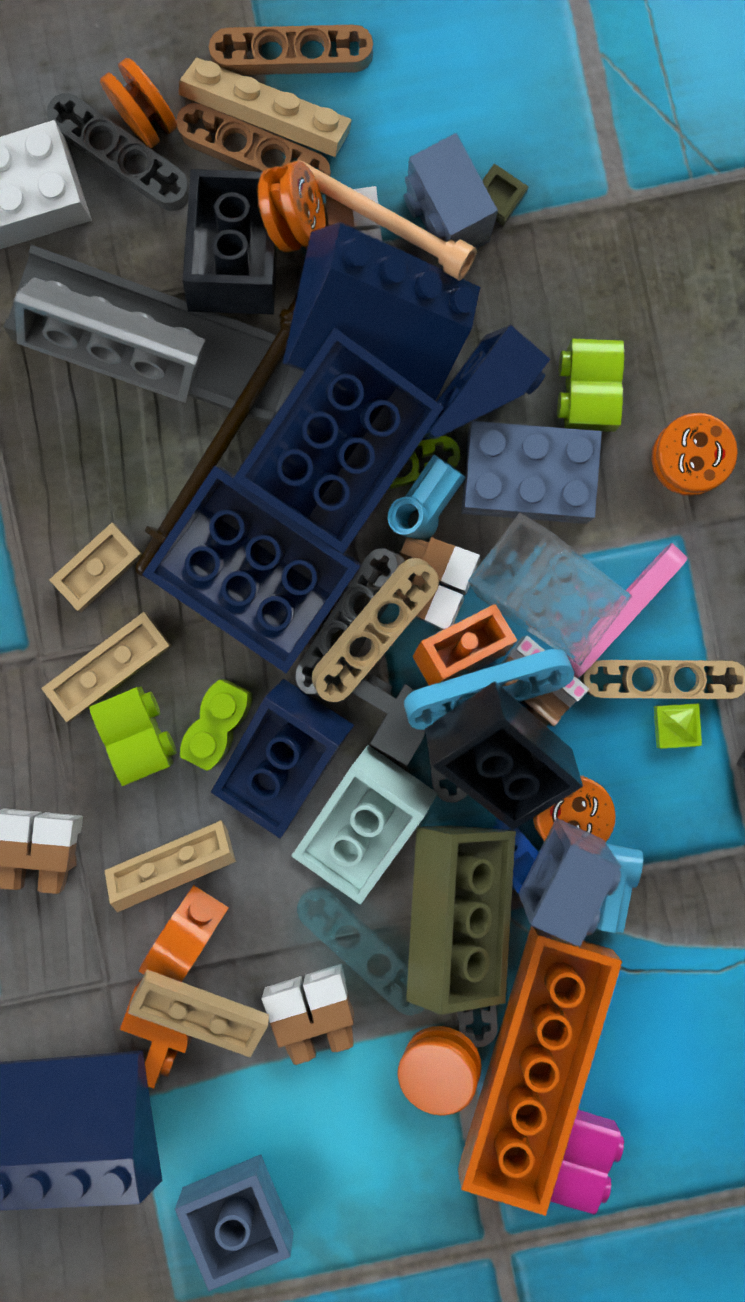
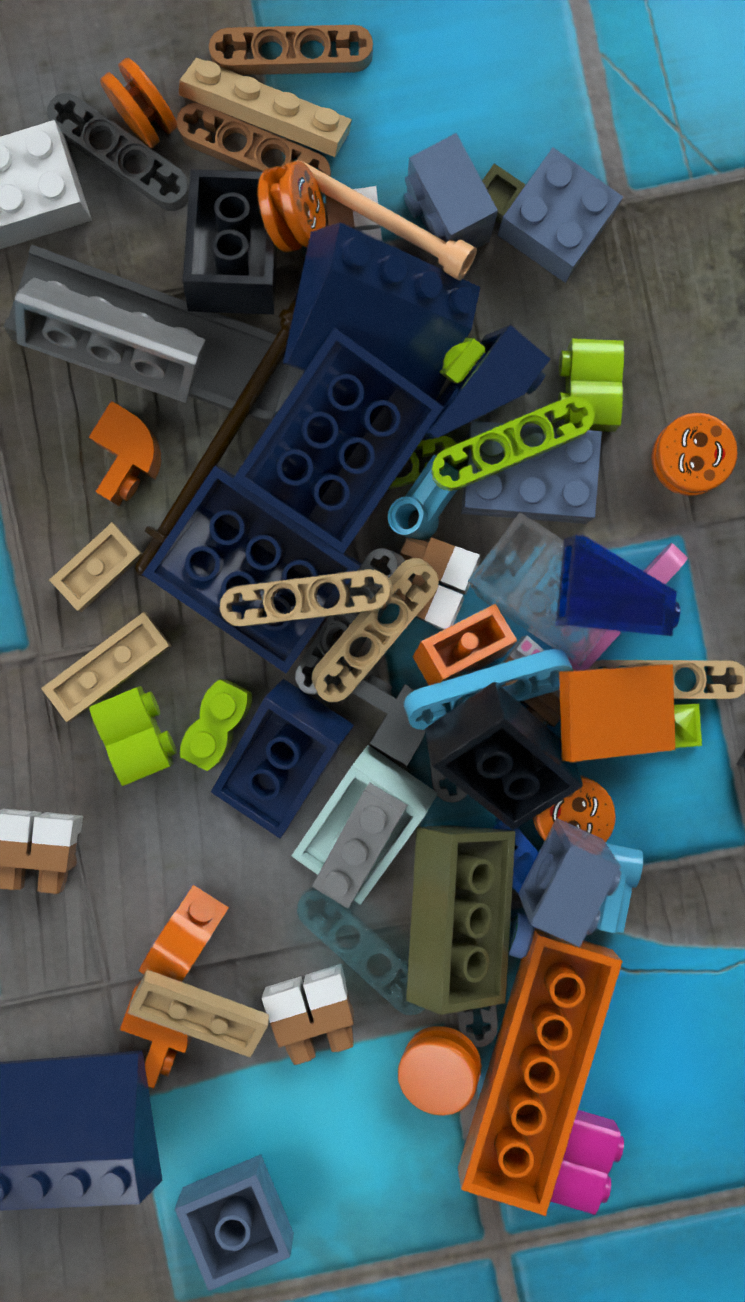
(135, 450): none -> orange brick
(169, 866): tan plate -> none
(306, 601): none -> tan beam
(359, 845): none -> light grey plate
(461, 359): none -> lime tile
(514, 449): none -> lime beam
(520, 936): none -> medium blue tile
(559, 215): none -> sand blue brick
(611, 594): none -> clear blue slope
(616, 711): none -> orange tile

